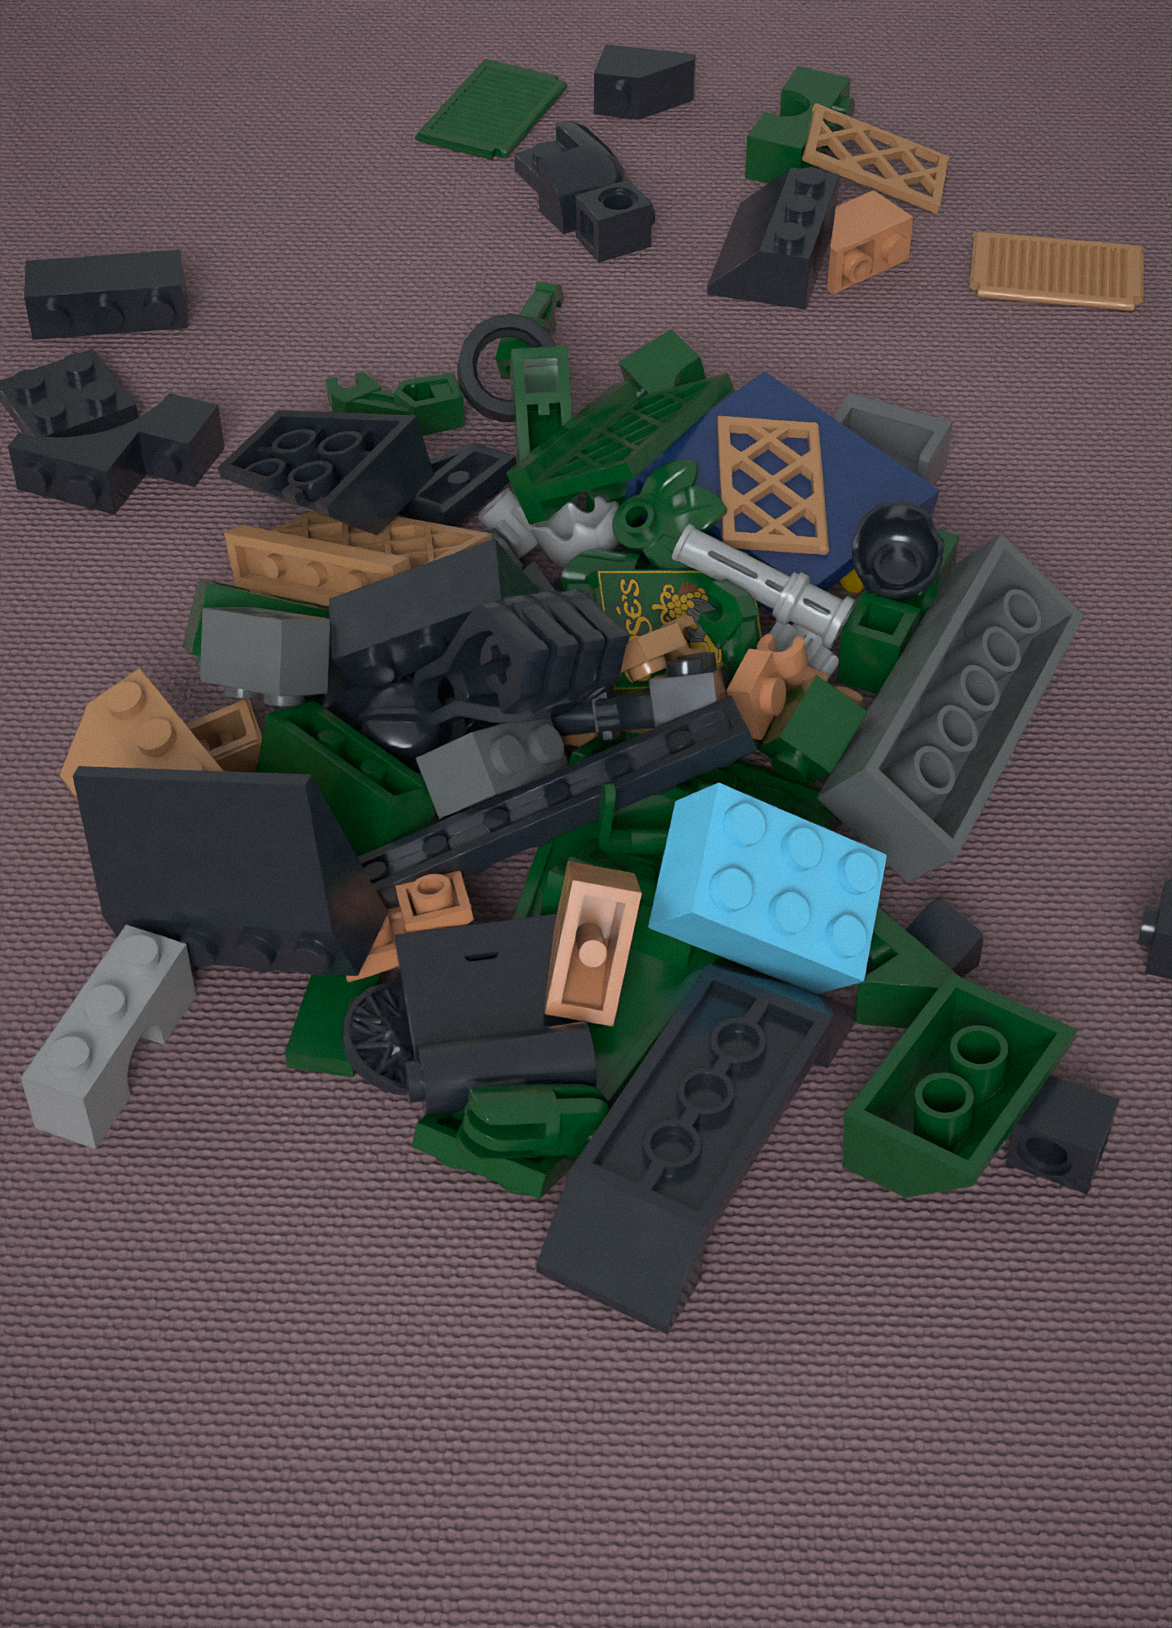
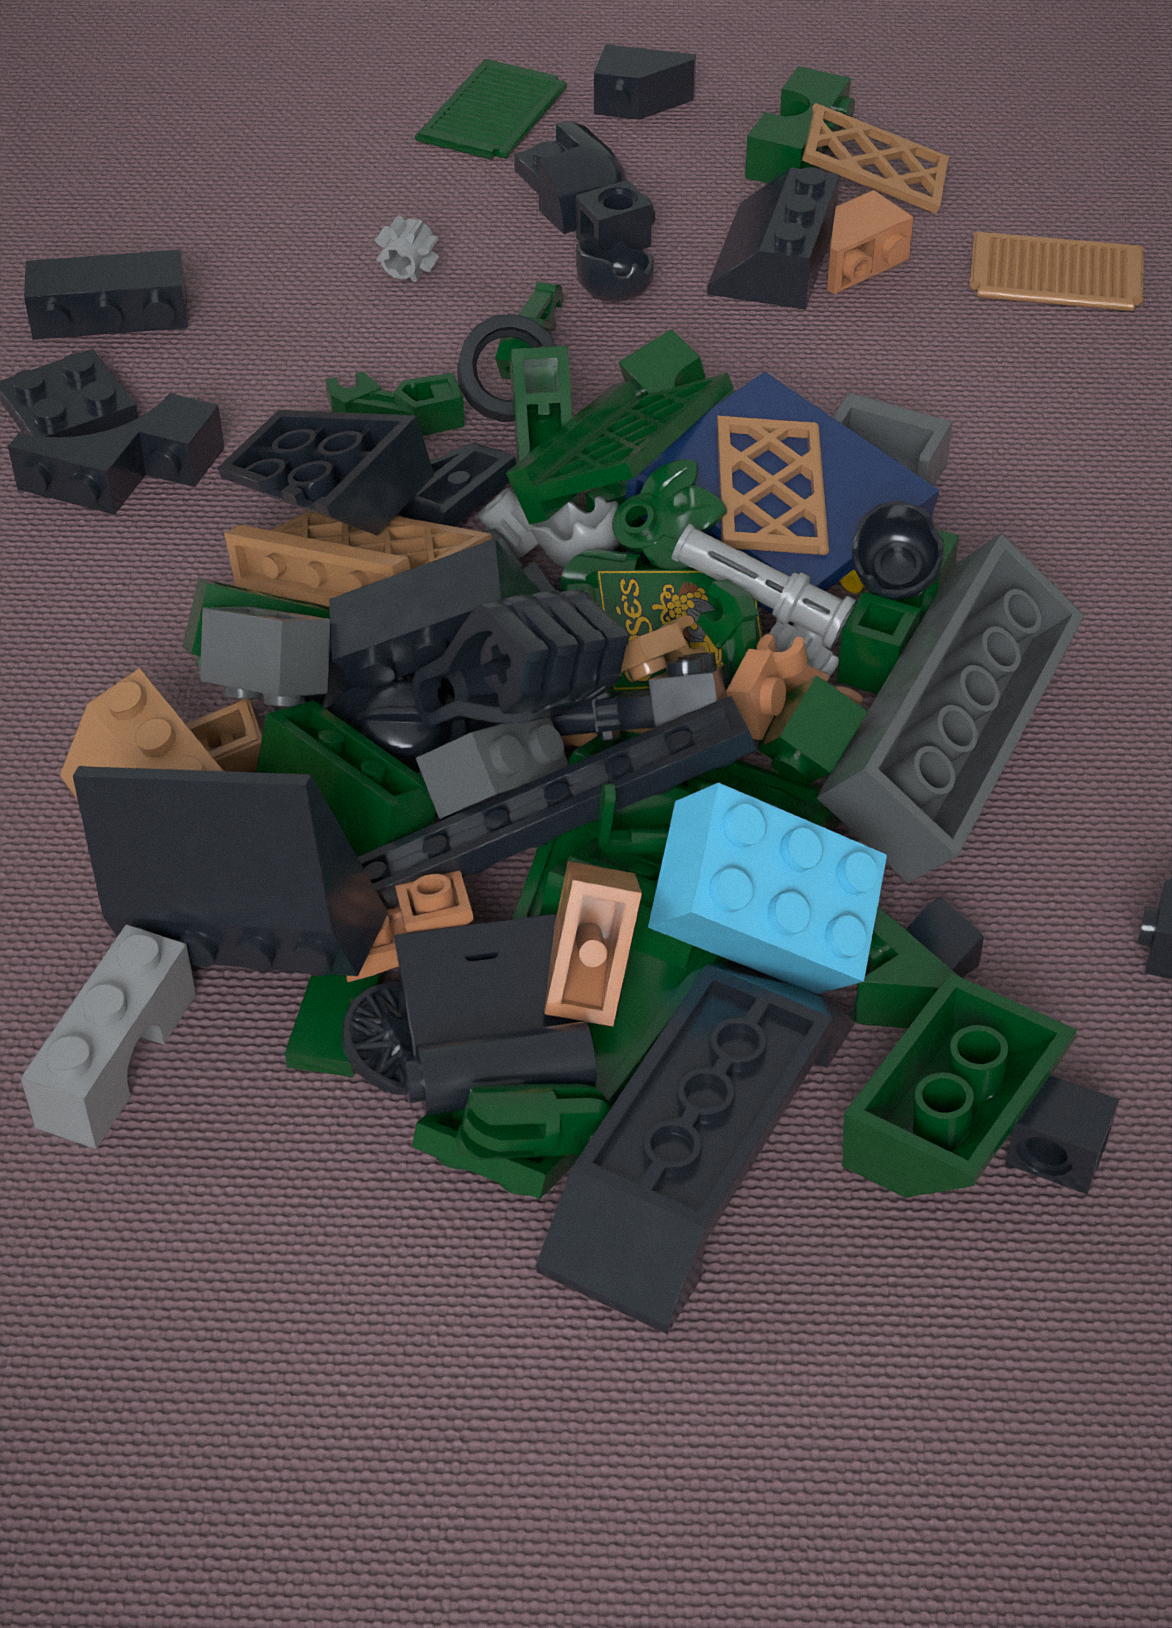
(407, 248): none -> light grey gear
(613, 273): none -> black hair

